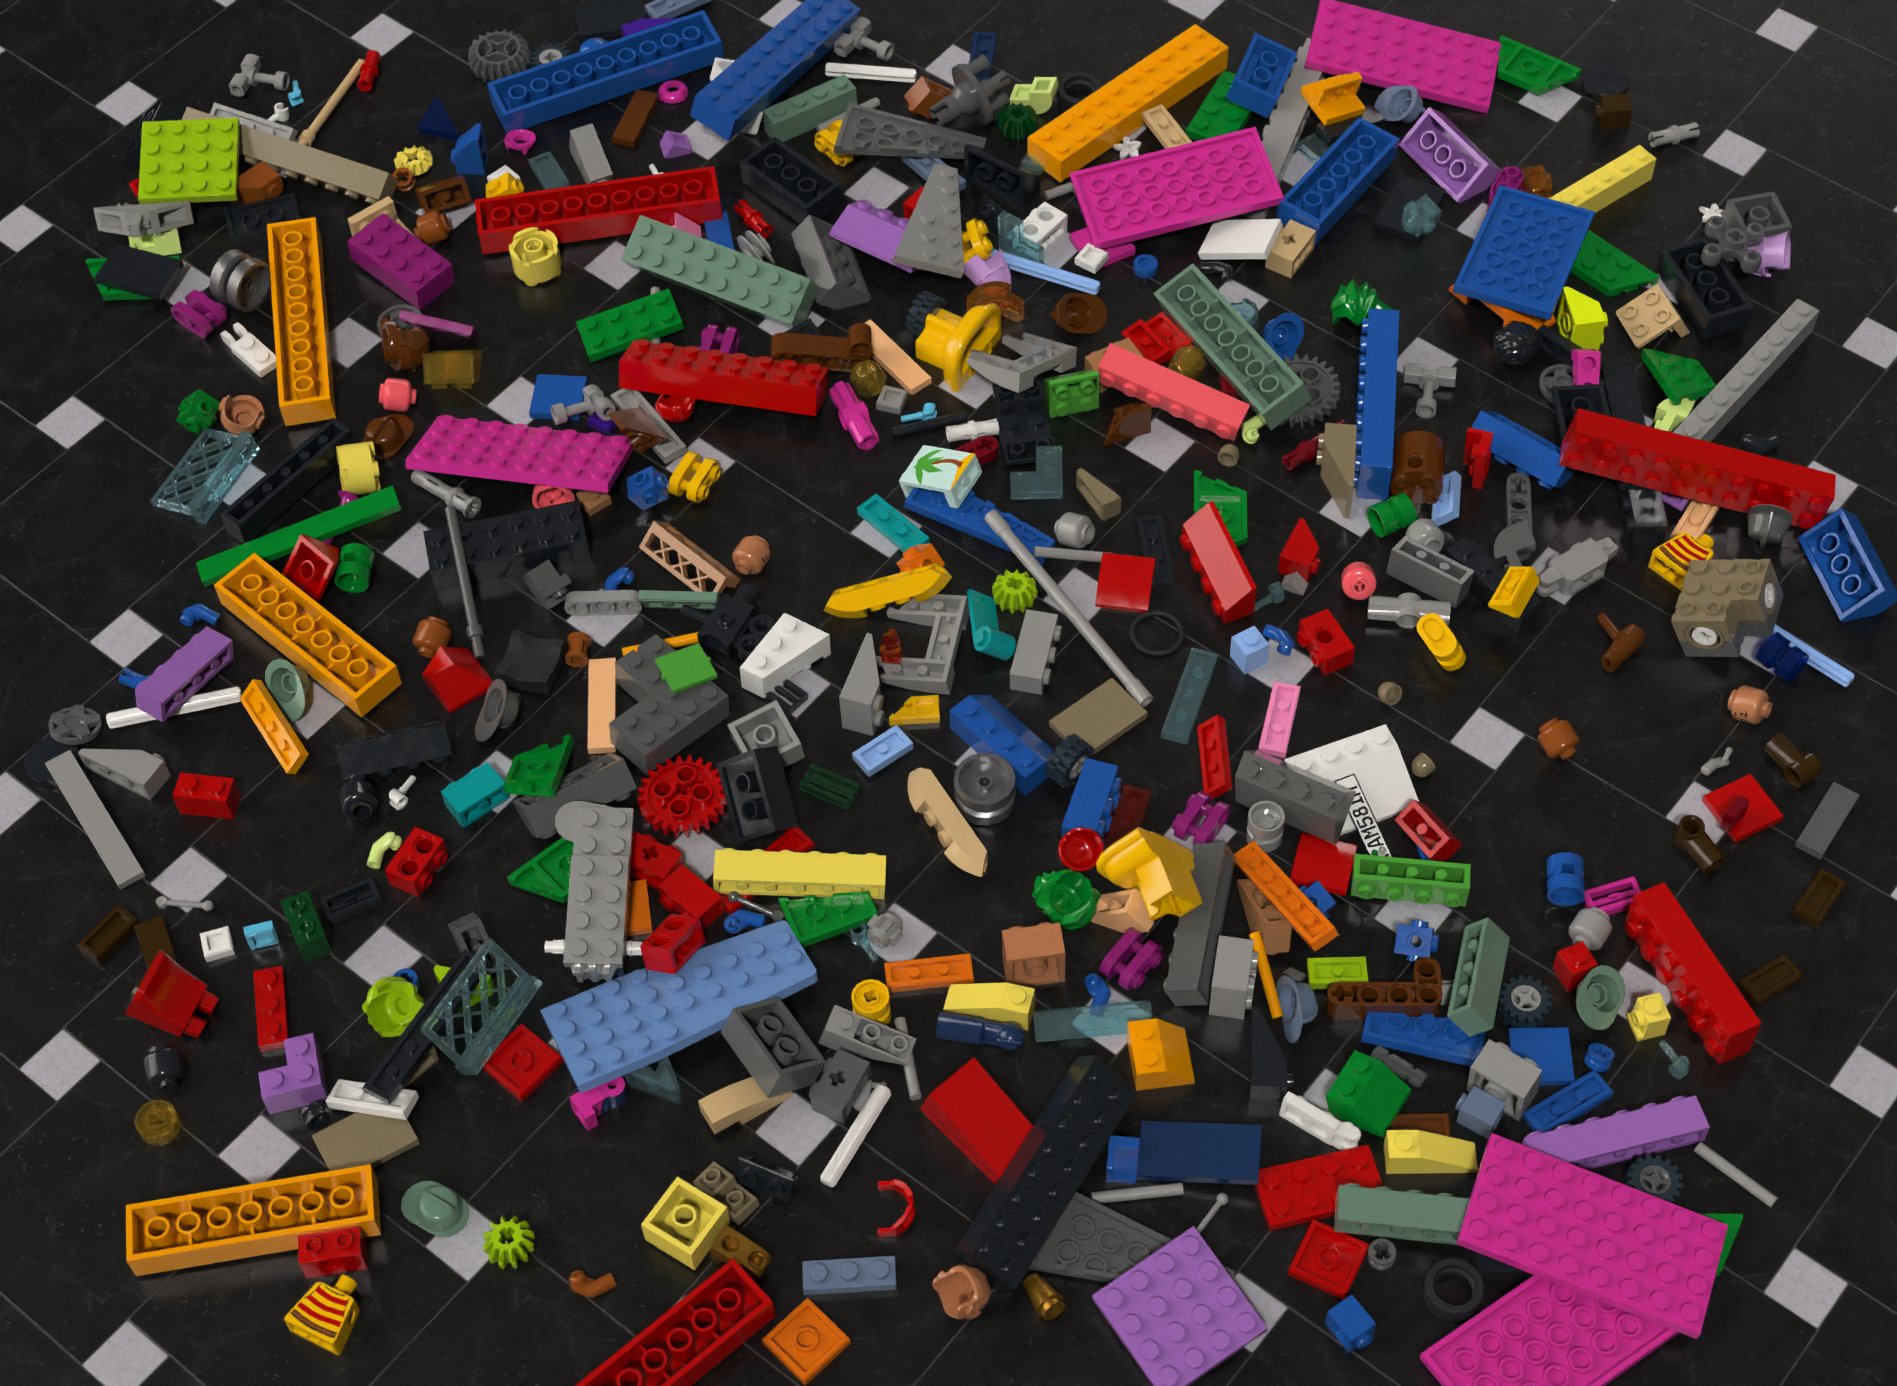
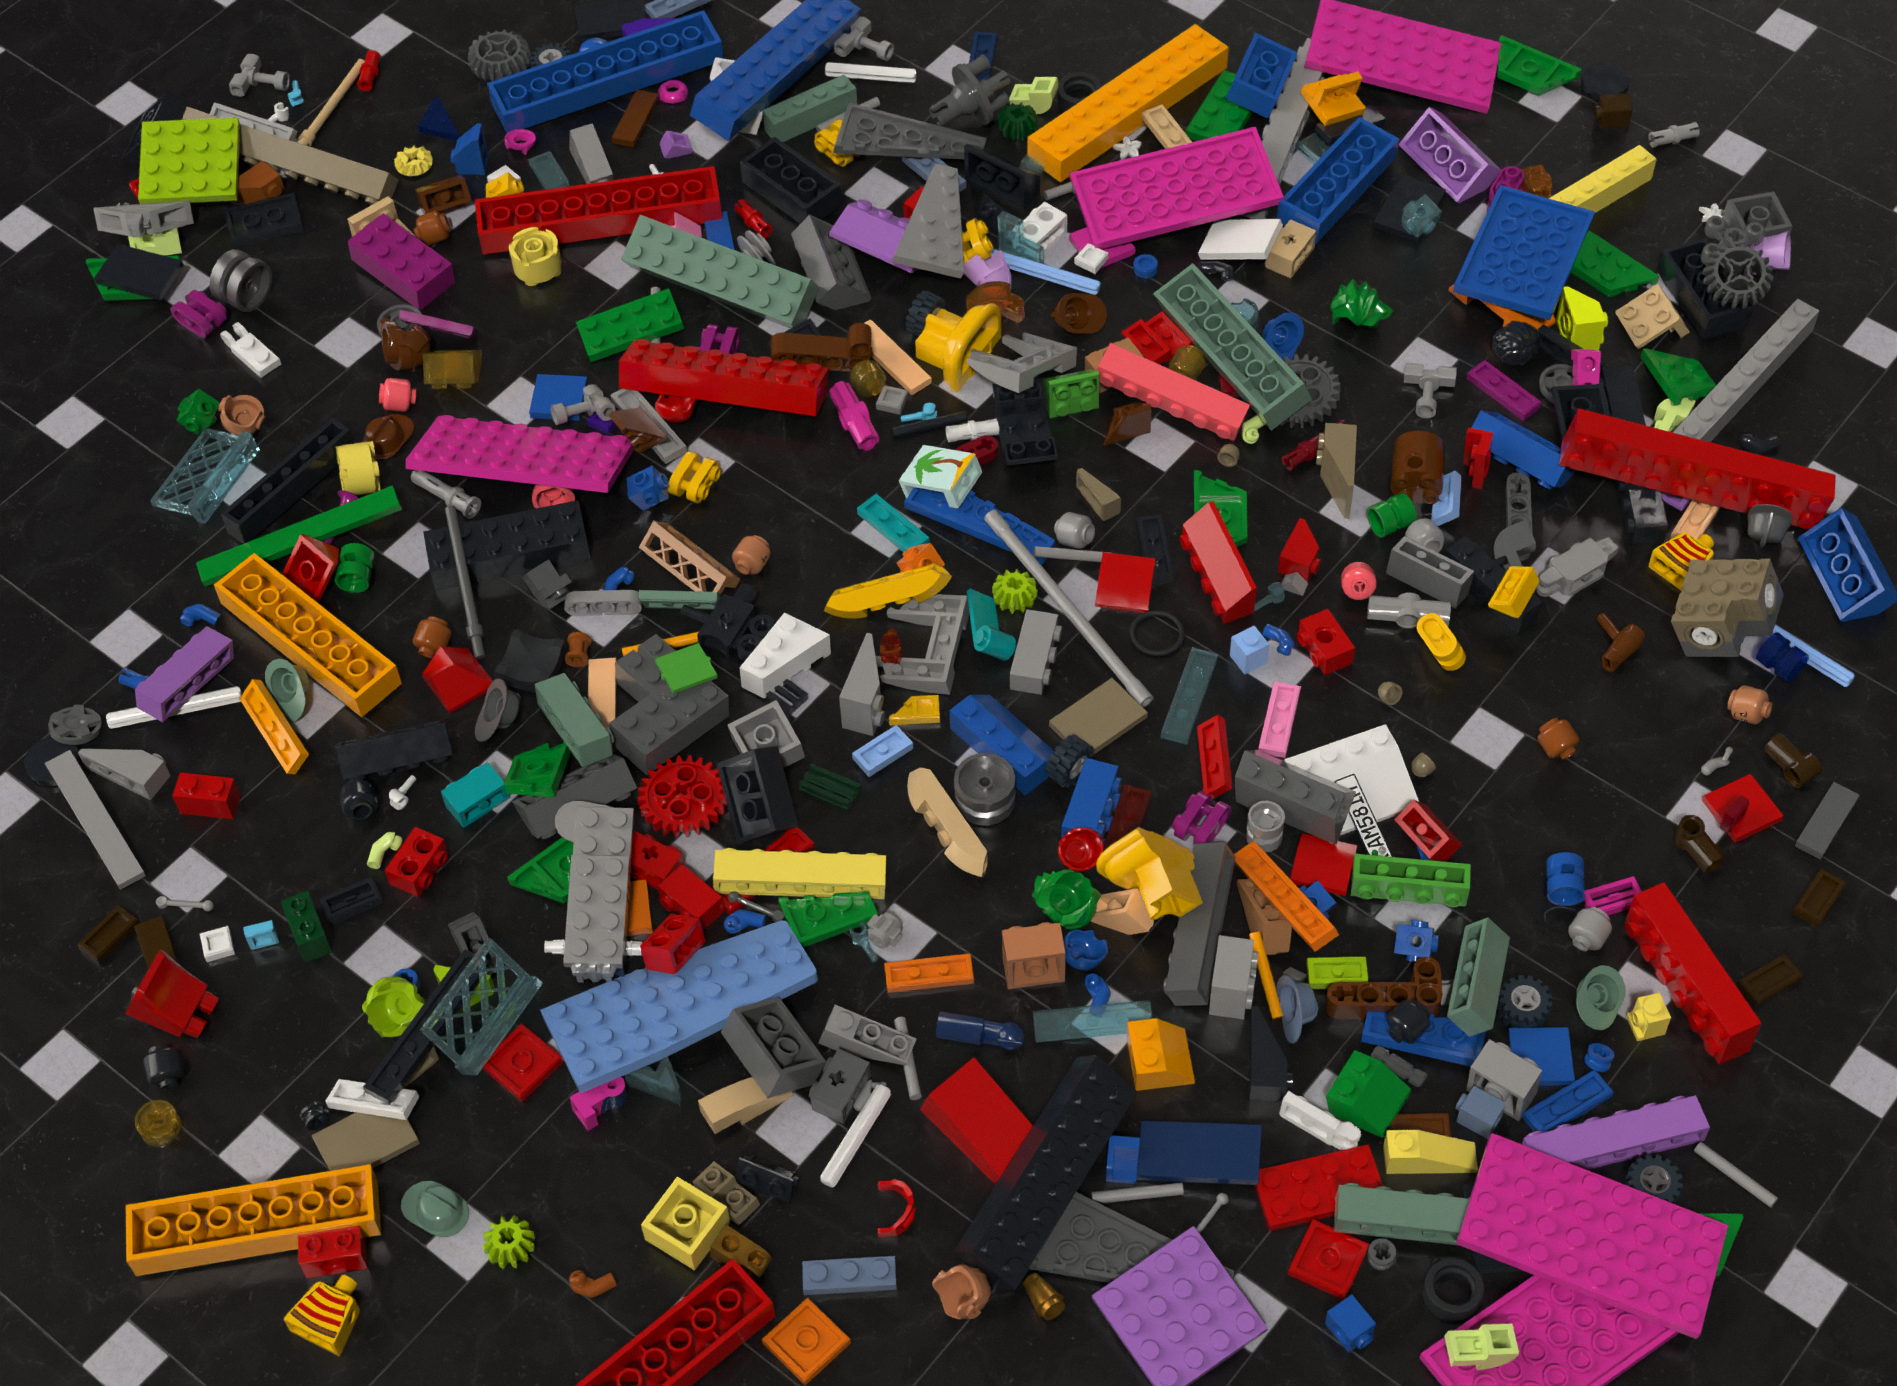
(271, 1008): red plate -> none
(299, 1081): medium lavender brick -> none
(300, 322): light orange brick -> none
(409, 184): dark orange bush -> none
(574, 719): none -> sand green brick
(593, 501): medium nougat plate -> none
(872, 1001): yellow wheel -> none
(924, 95): dark orange slope -> none
(992, 1002): light yellow slope -> none
(1045, 481): clear light blue tile -> none
(1084, 950): none -> blue hair
(1134, 973): magenta brick -> none
(1376, 403): blue brick -> none
(1400, 104): sand blue piece -> none
(1408, 1021): none -> black head
(1485, 1348): none -> yellowish green brick
(1504, 390): none -> magenta tile
(1573, 965): red brick -> none
(1679, 1064): clear light blue hand -> none
(1749, 289): none -> dark grey gear

